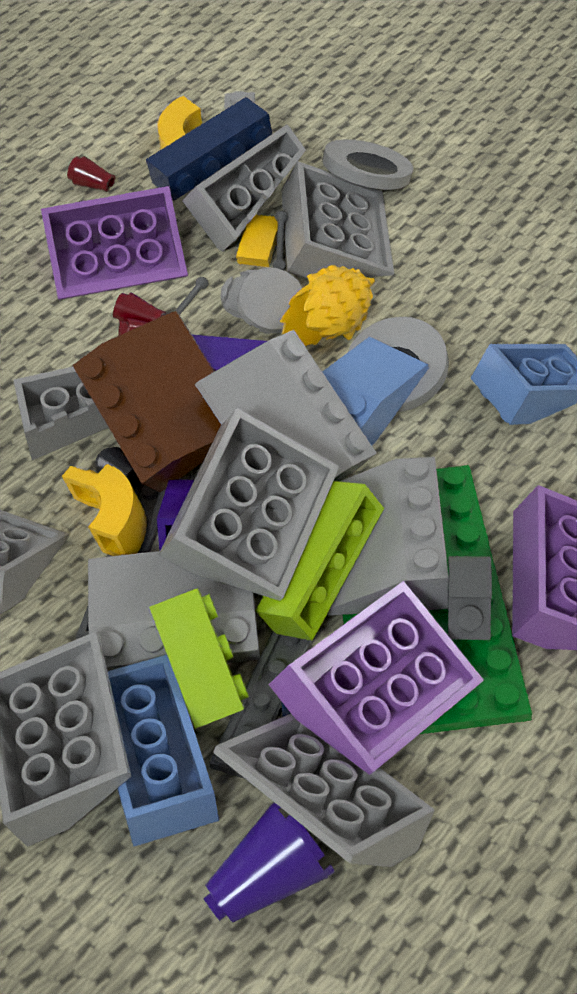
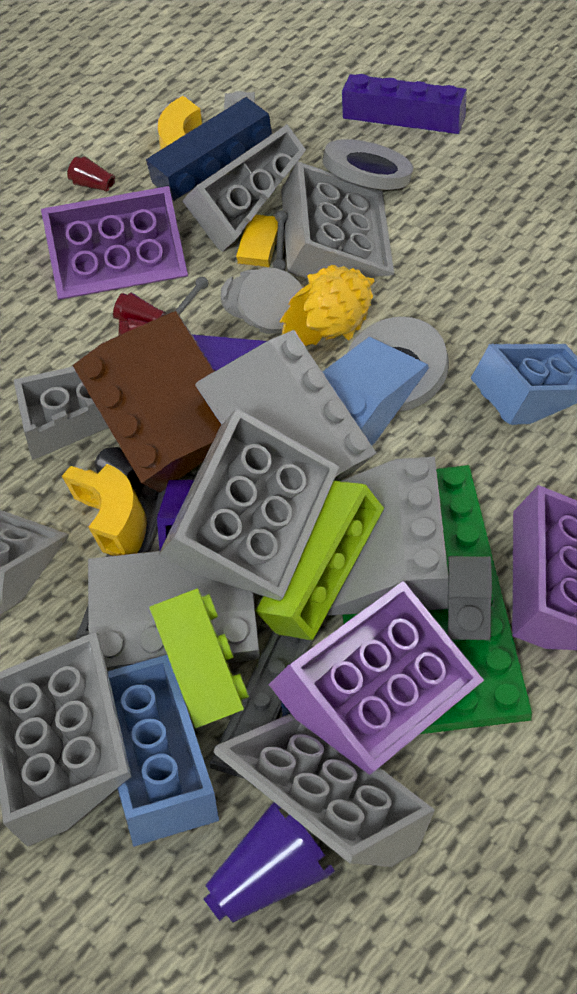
(404, 103): none -> dark purple brick

